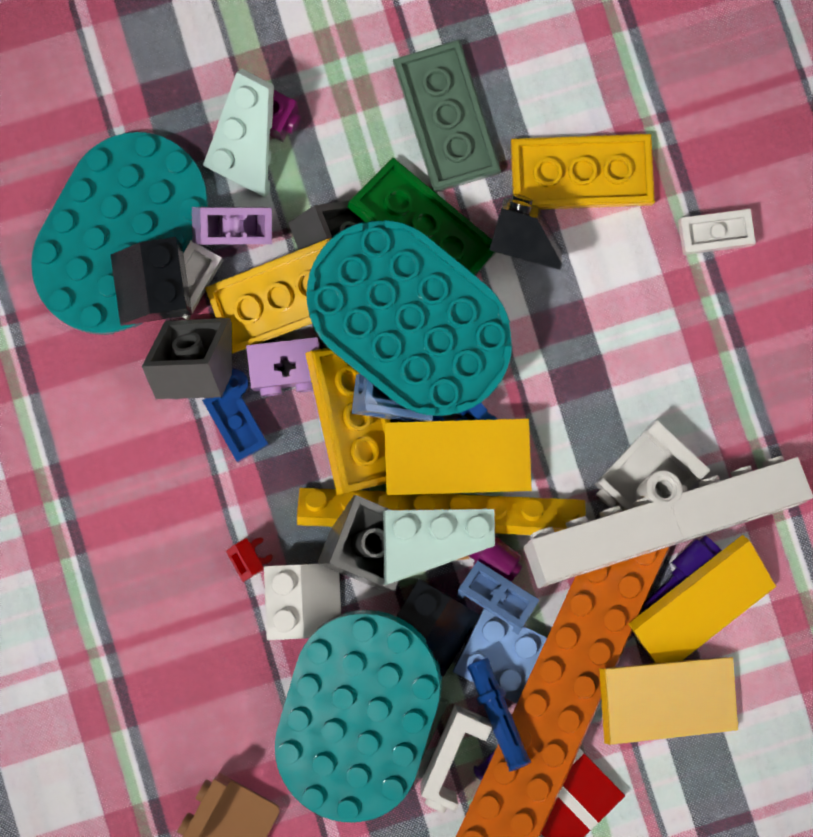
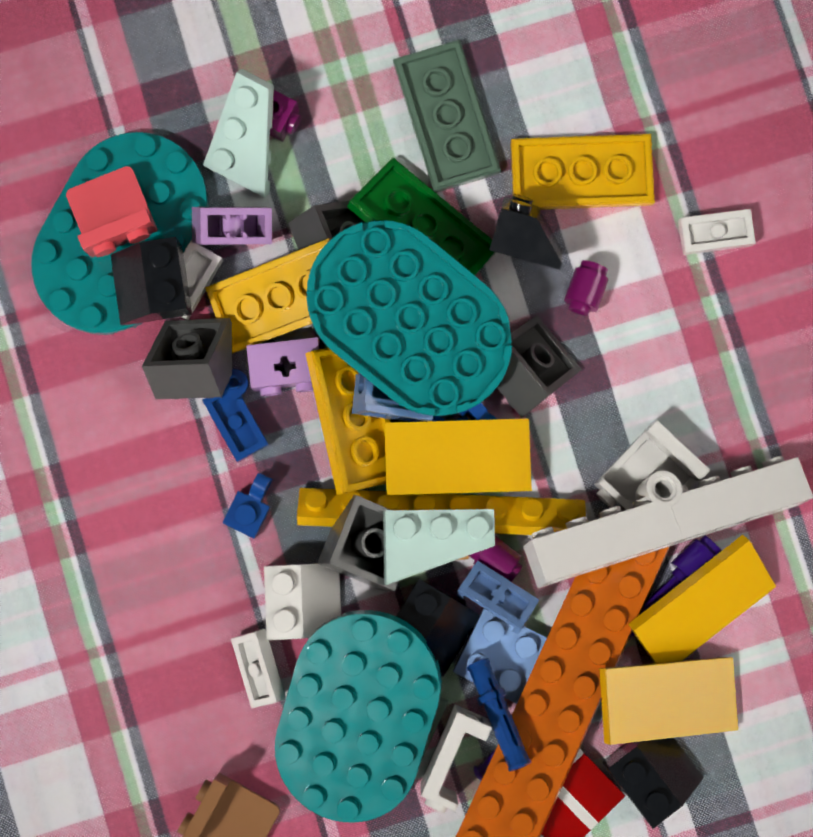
(110, 212): none -> coral bracket
(245, 559): red tile -> none
(247, 510): none -> blue plate
(258, 668): none -> white plate
(536, 367): none -> dark grey slope
(586, 288): none -> magenta brick
(654, 776): none -> black slope

